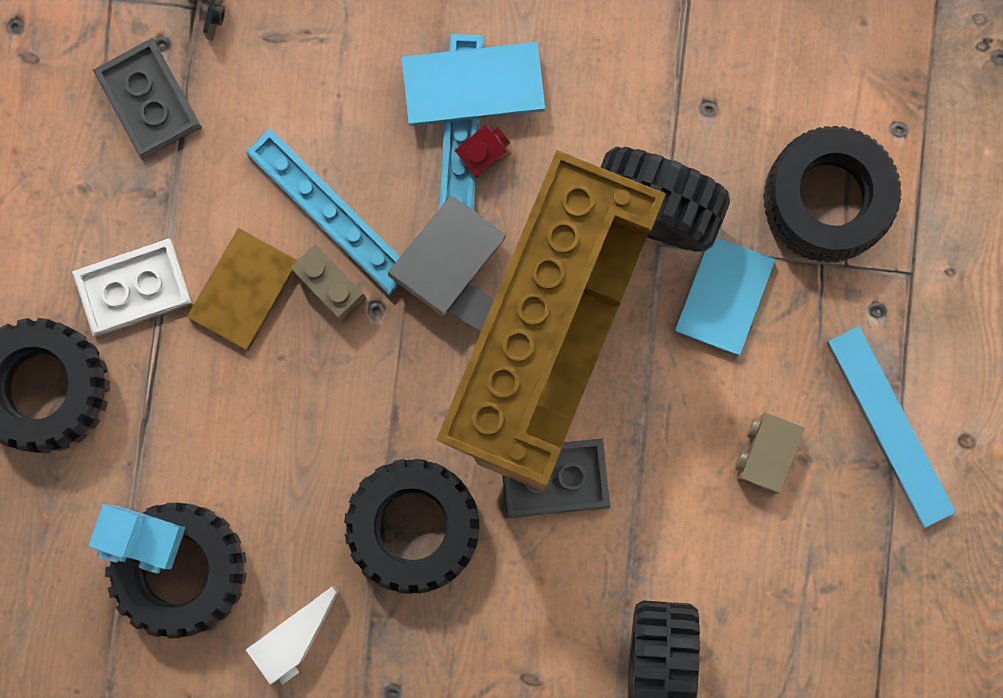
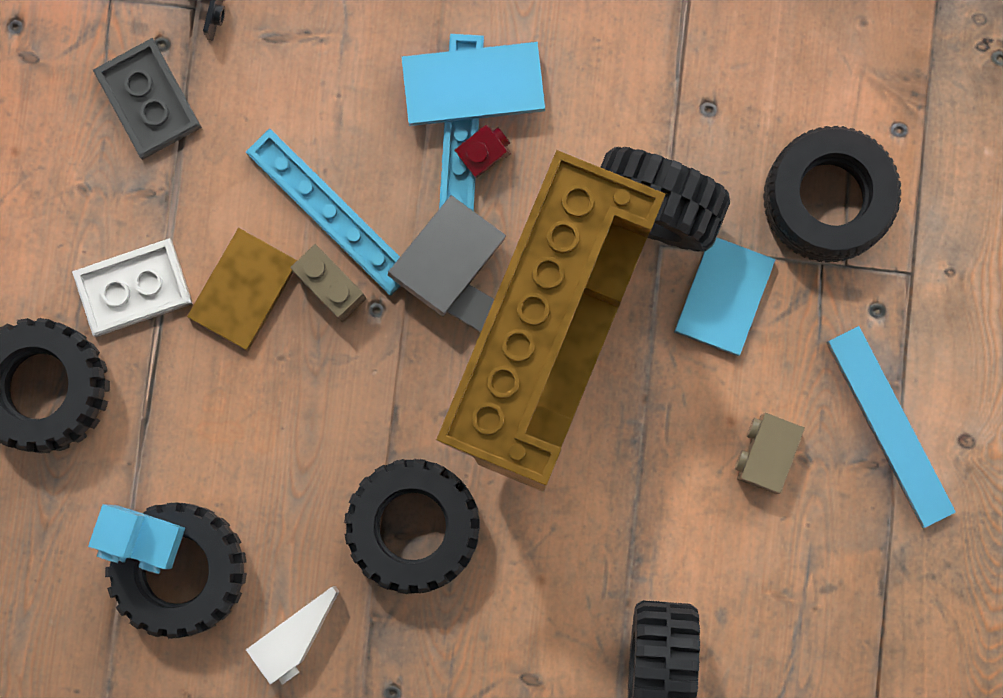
(575, 484): dark grey tile -> none

